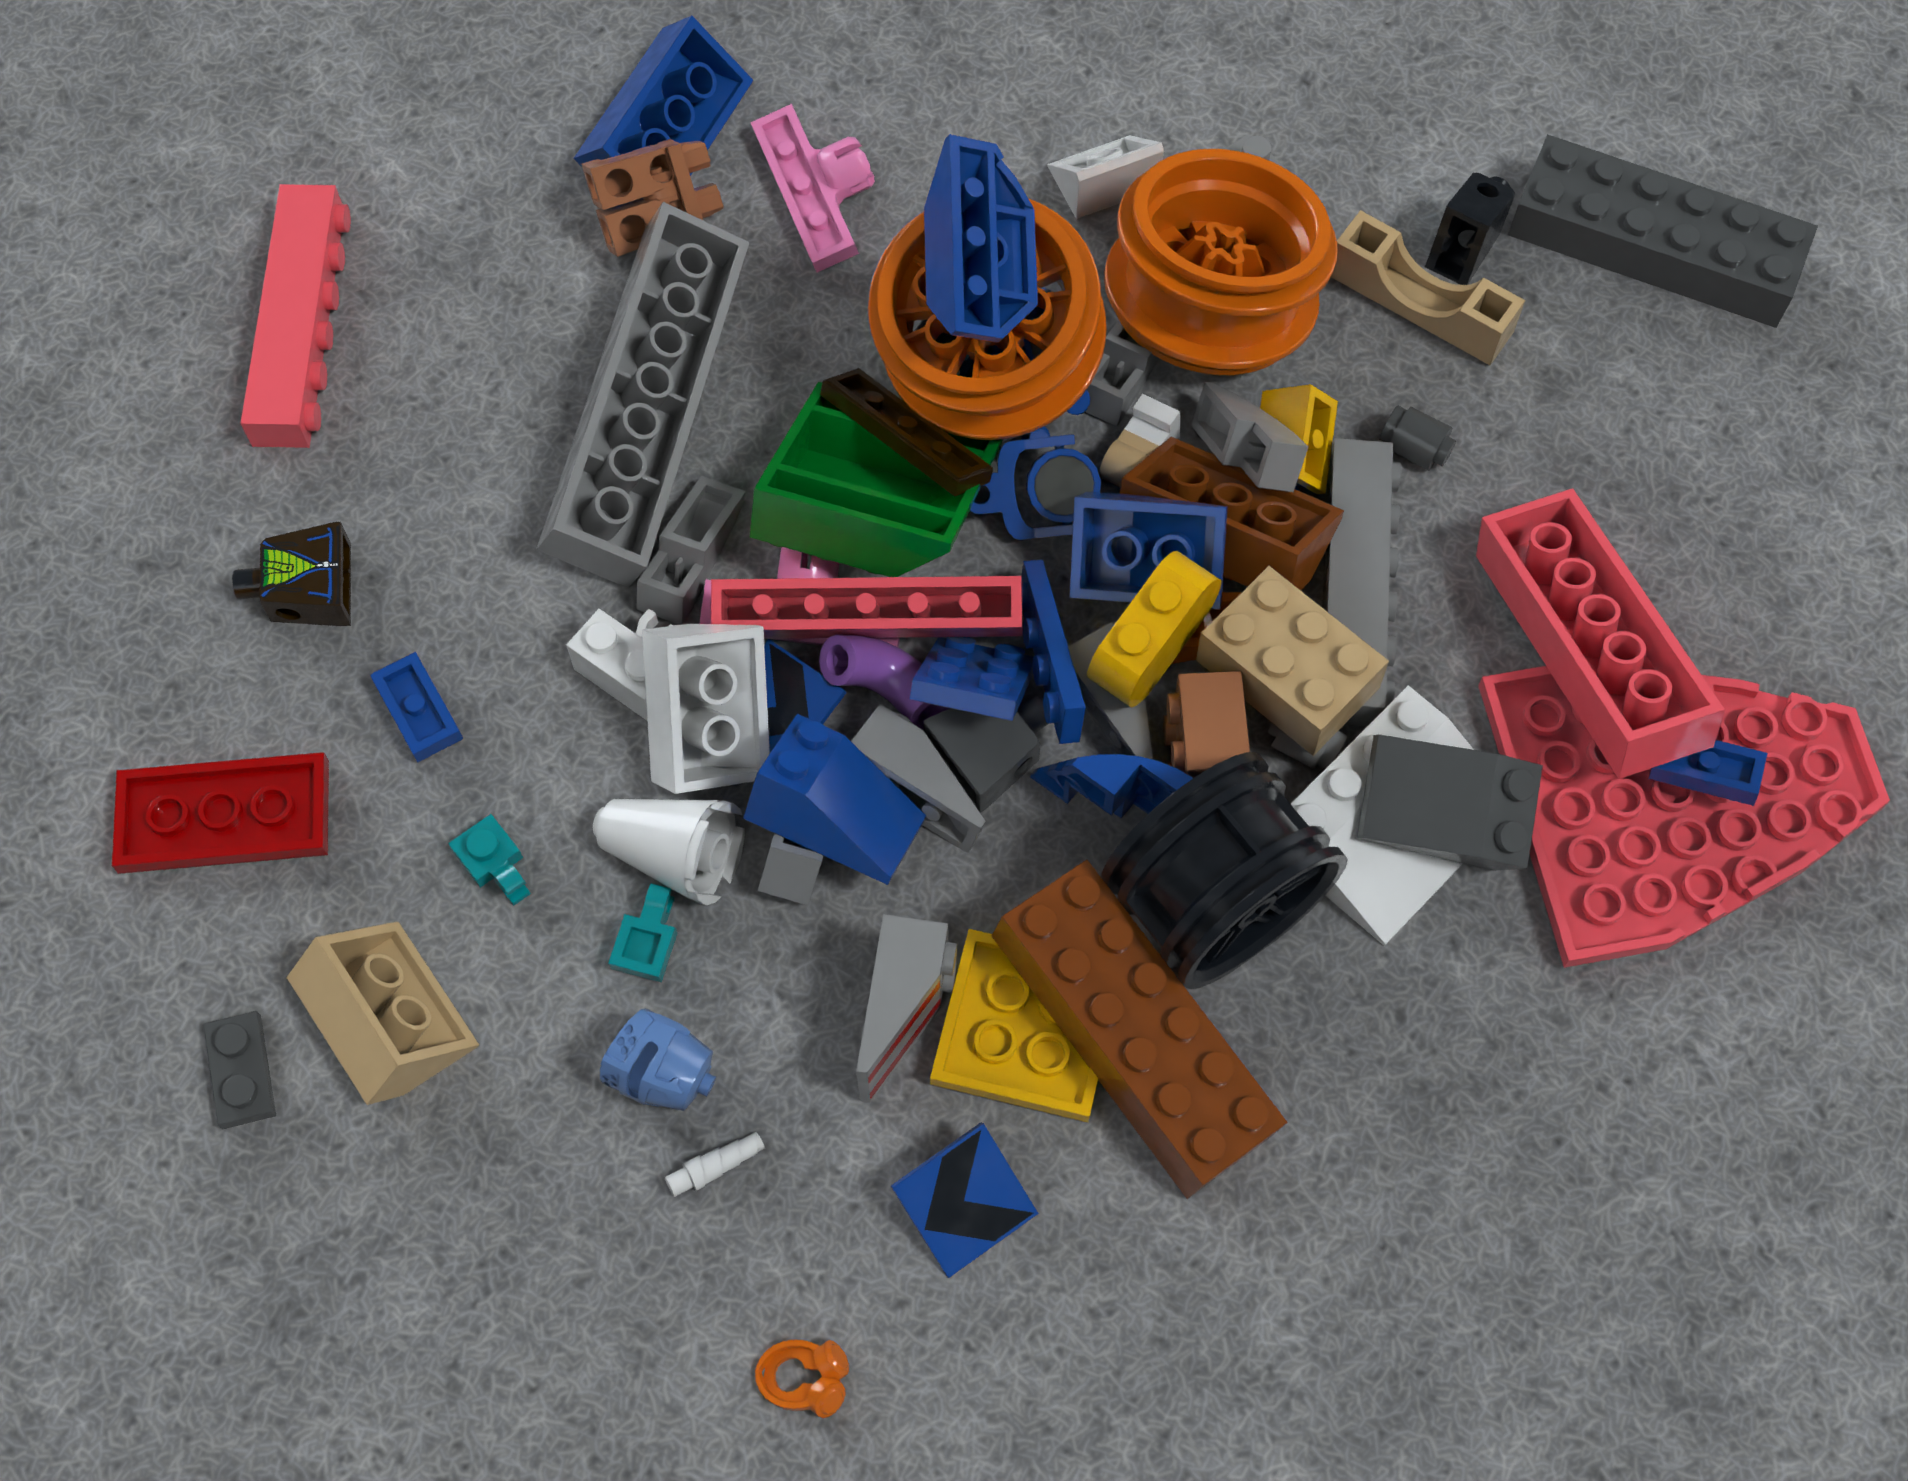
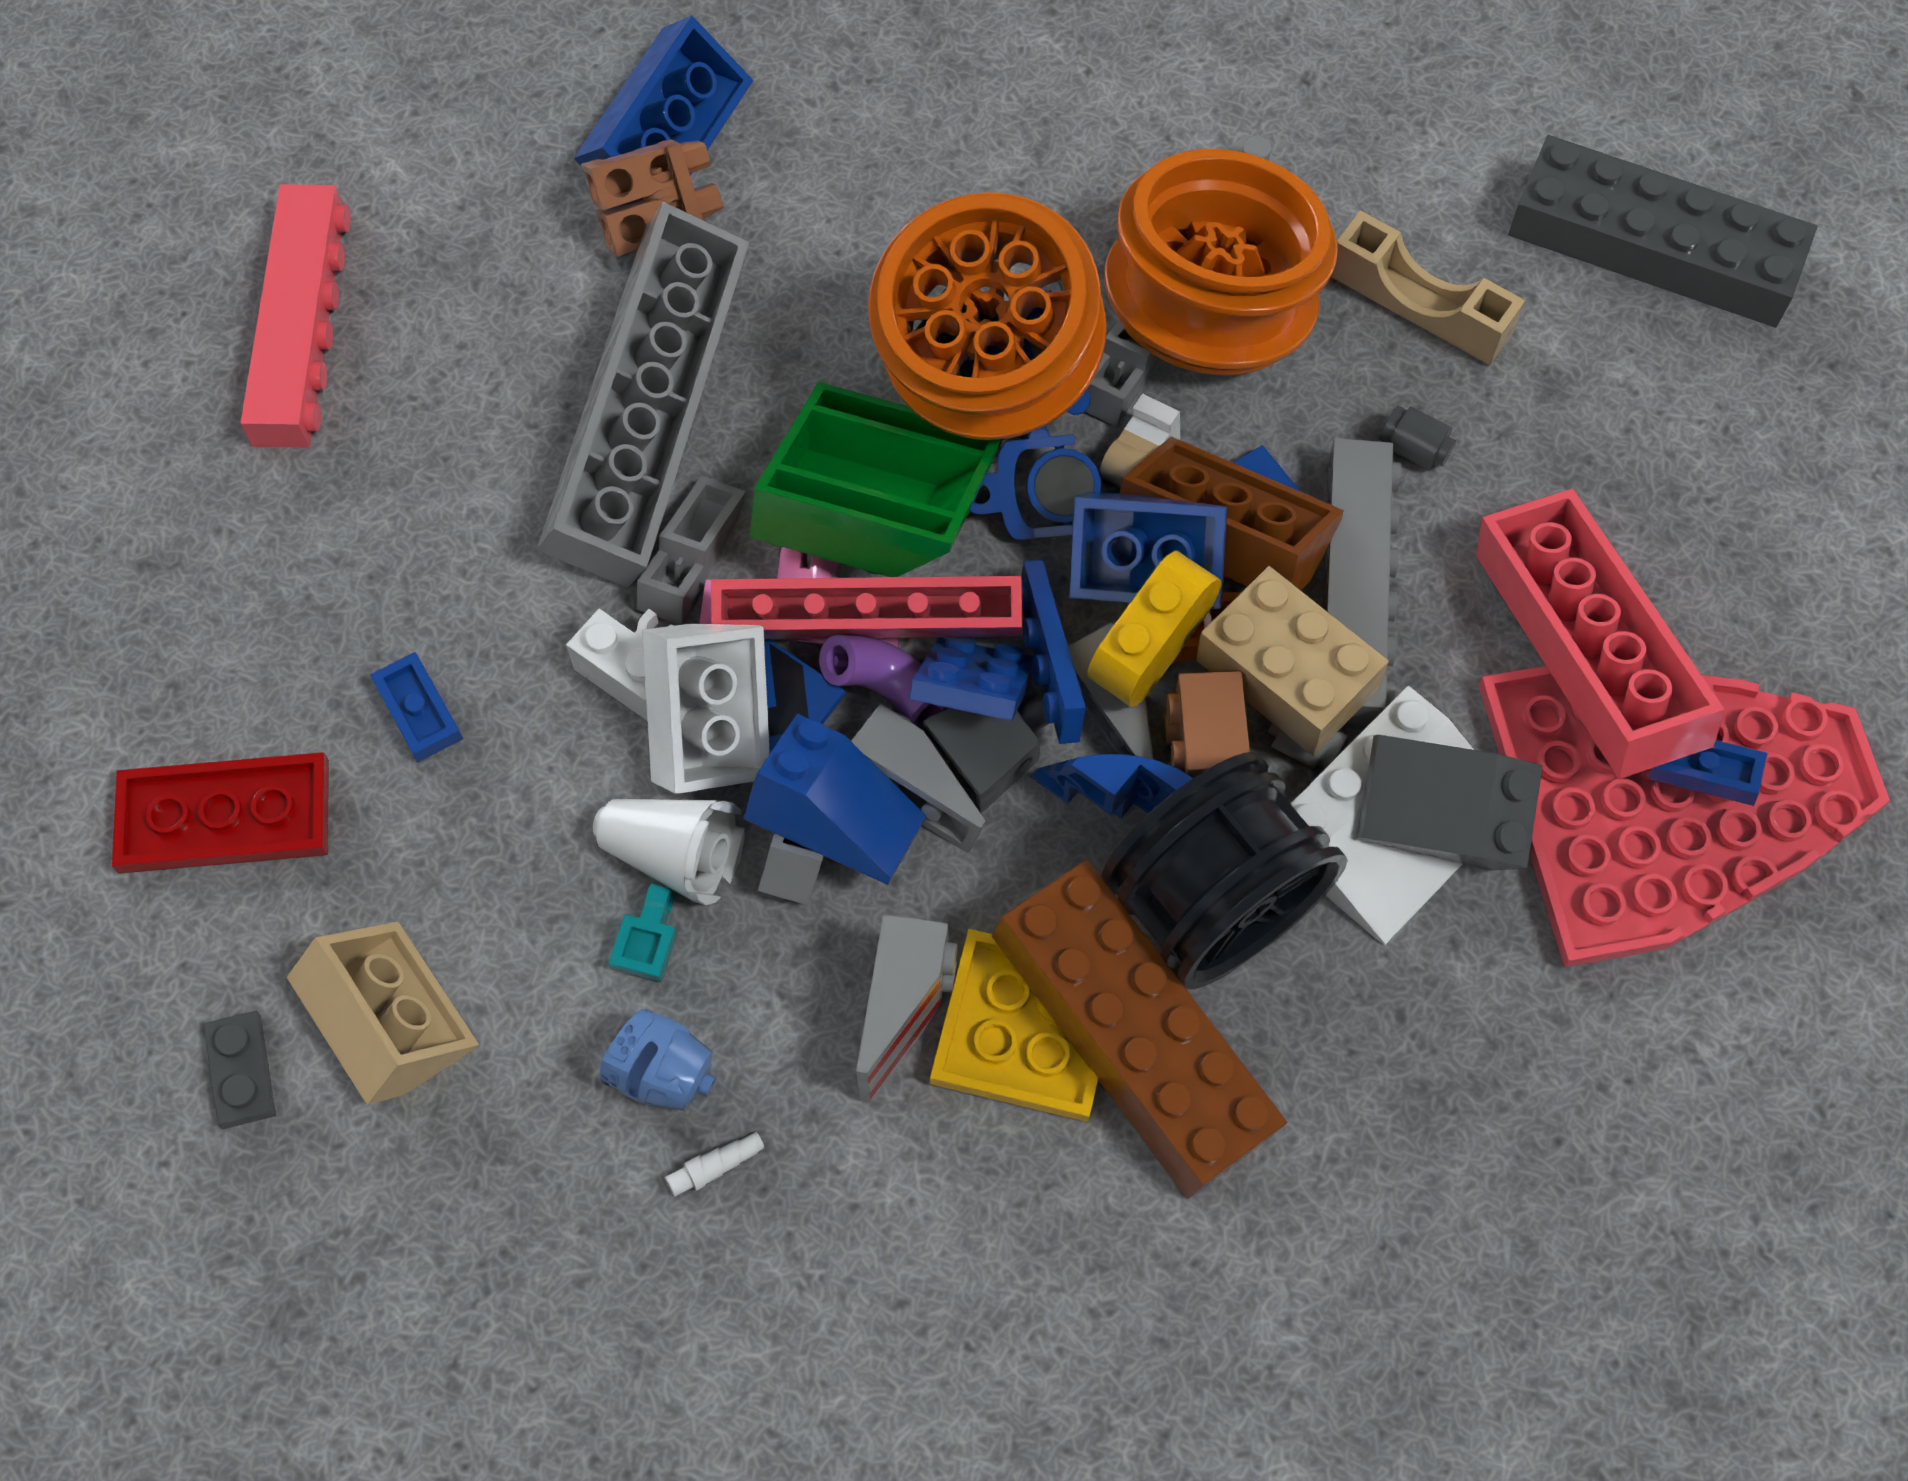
(302, 577): dark brown torso -> none
(489, 855): teal plate -> none
(814, 183): bright pink plate -> none
(824, 1395): orange piece -> none
(906, 432): dark brown tile -> none
(964, 1199): blue piece -> none
(978, 242): blue wedge -> none
(1104, 173): white slope -> none
(1249, 438): light grey slope -> none
(1312, 418): yellow slope -> none
(1478, 207): black torso -> none

